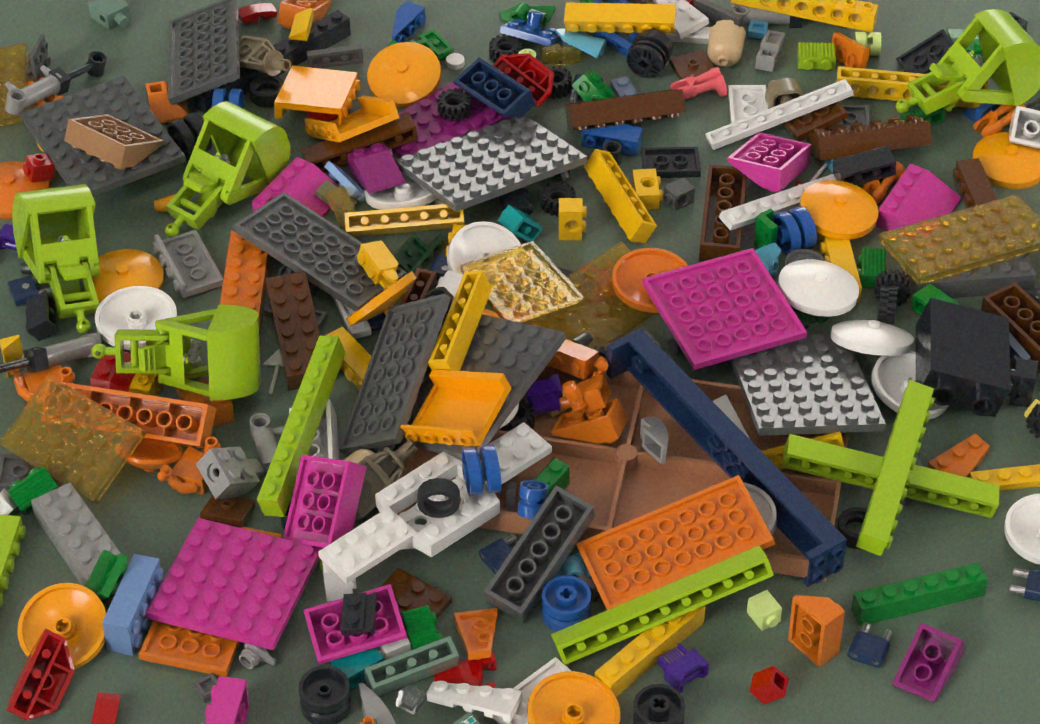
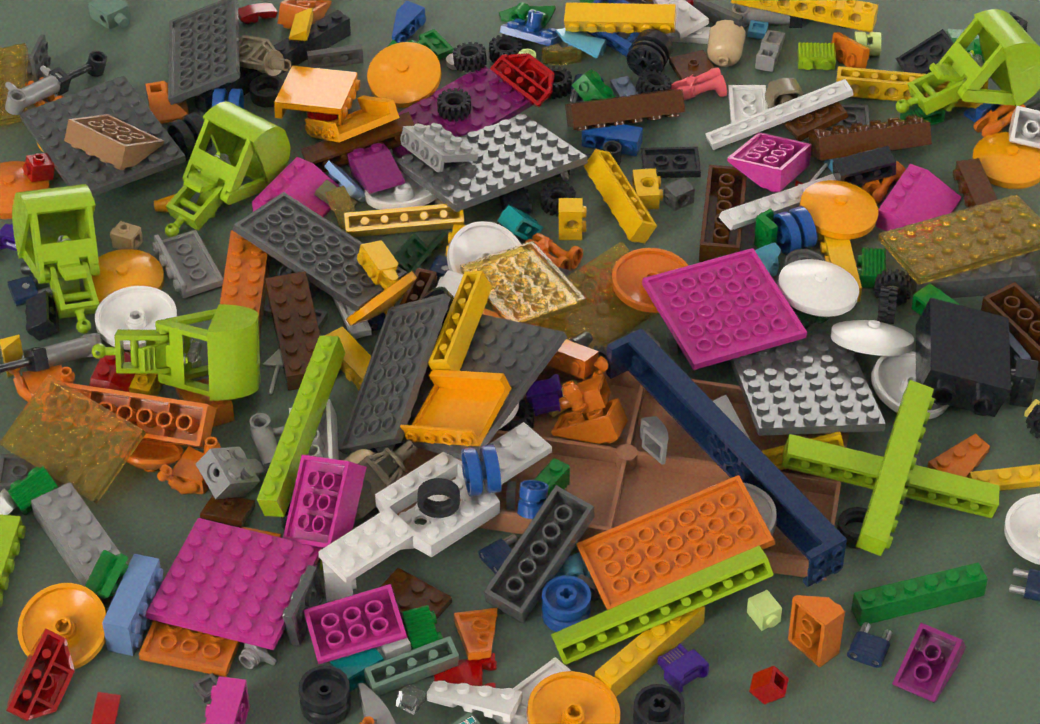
(126, 236): none -> tan brick
(307, 595): none -> dark grey plate
(358, 614): black plate -> none
(435, 145): none -> light grey bracket
(470, 57): none -> black tyre
(495, 89): dark blue slope -> none
(566, 259): none -> orange piece
(652, 82): none -> black tyre

